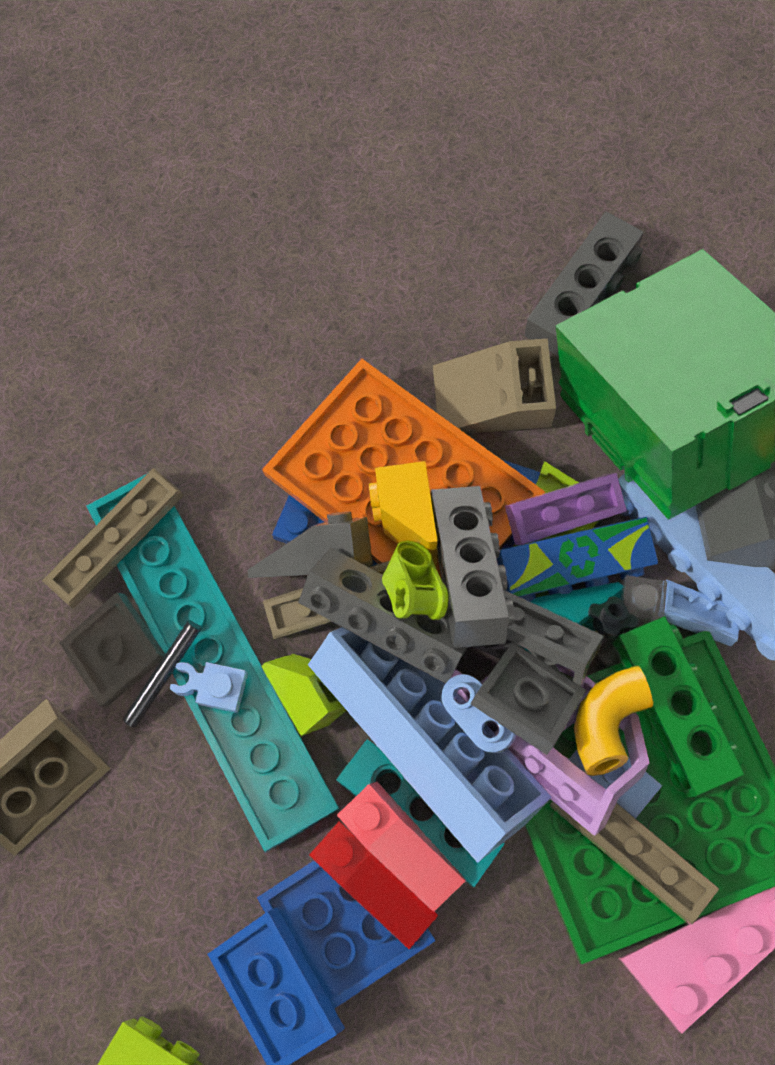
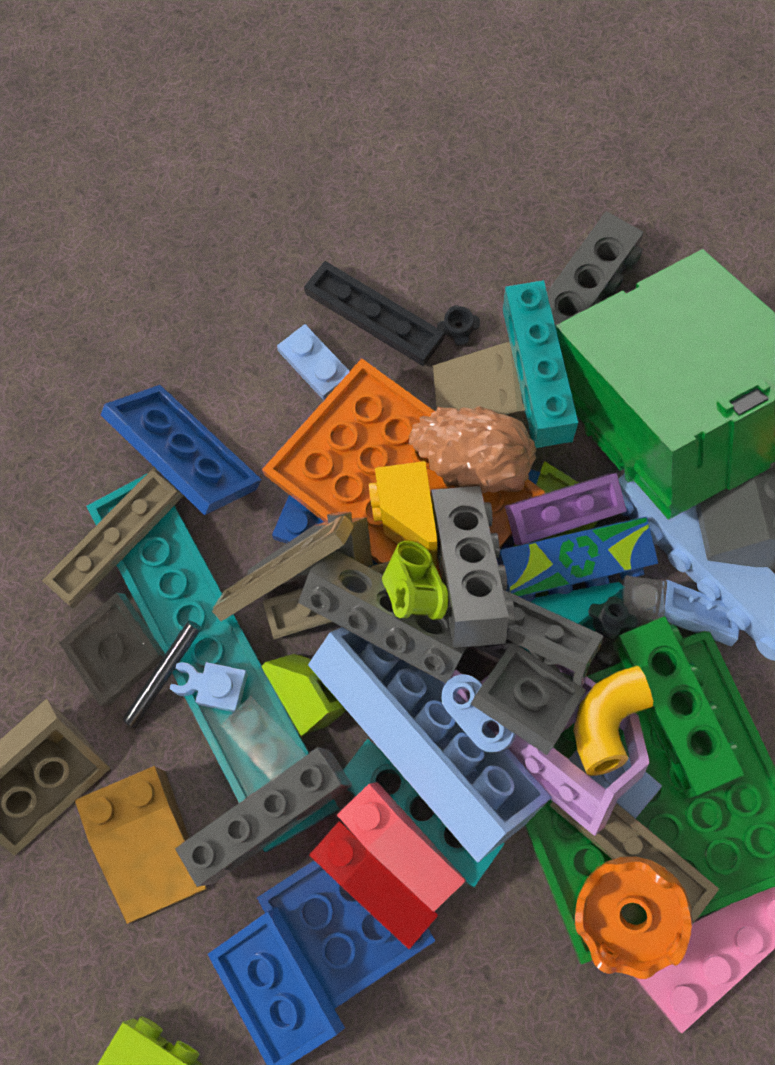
(134, 839): none -> pearl gold slope
(181, 448): none -> blue plate
(262, 738): none -> clear plate
(263, 817): none -> dark grey brick
(283, 567): none -> dark tan tile
(313, 361): none -> light blue plate
(374, 313): none -> black plate
(461, 315): none -> black plate
(475, 448): none -> nougat hair
(539, 364): none -> teal brick
(628, 947): none -> orange plate

